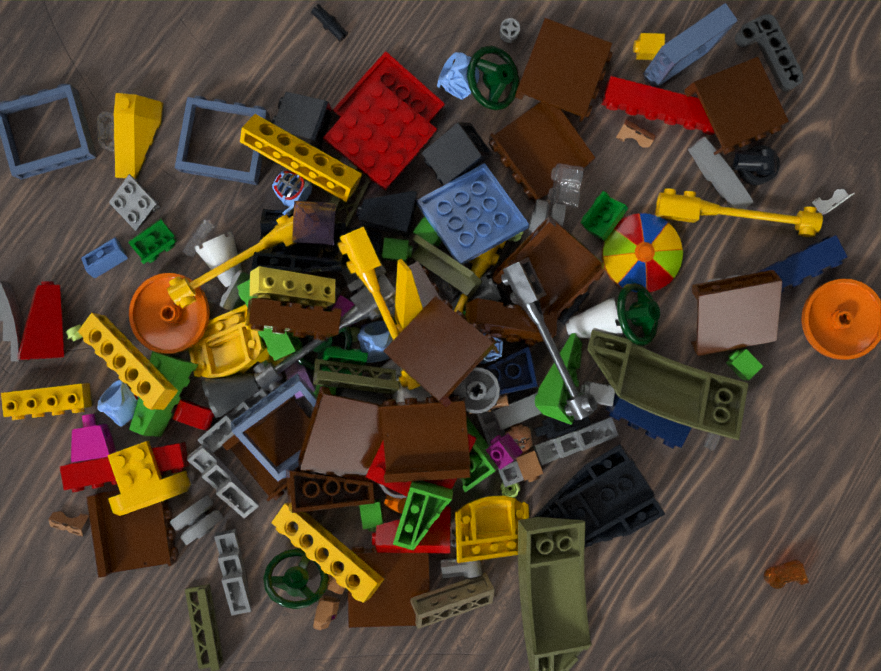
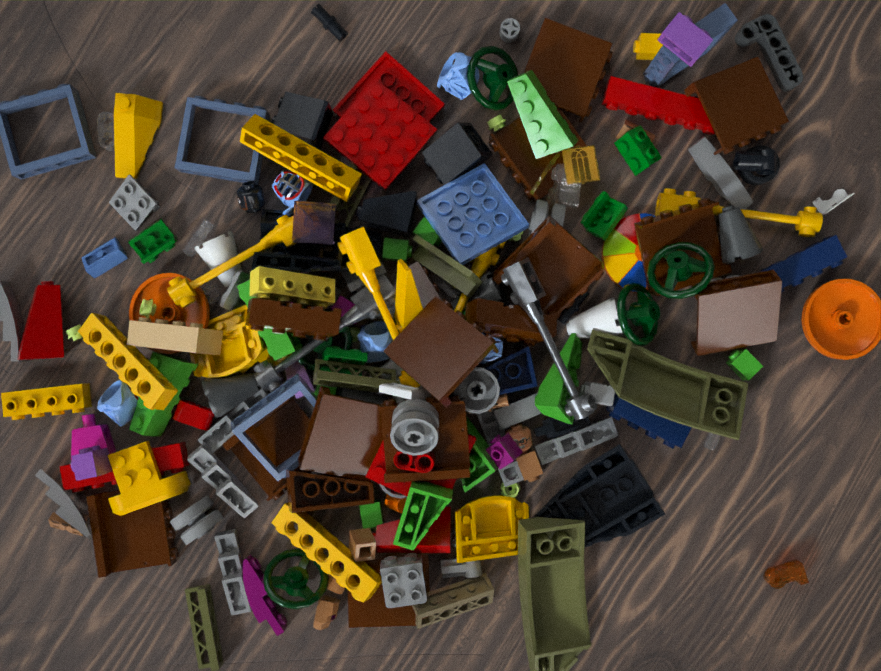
(68, 509): none -> light grey slope
(91, 463): none -> medium lavender brick
(147, 308): none -> yellowish green plate
(175, 336): none -> tan wedge
(250, 197): none -> black head
(260, 603): none -> magenta slope
(362, 544): none -> medium nougat brick
(402, 390): none -> white tile
(403, 580): none -> light grey bracket
(414, 427): none -> light grey wheel
(414, 463): none -> red beam
(496, 123): none -> yellowish green plate
(539, 116): none -> wedge
(545, 173): none -> clear yellow piece
(580, 164): none -> clear yellow piece
(637, 150): none -> green bracket
(681, 269): none -> dark green piece
(685, 39): none -> medium lavender brick
(687, 224): none -> reddish brown panel
(736, 236): none -> dark grey cone

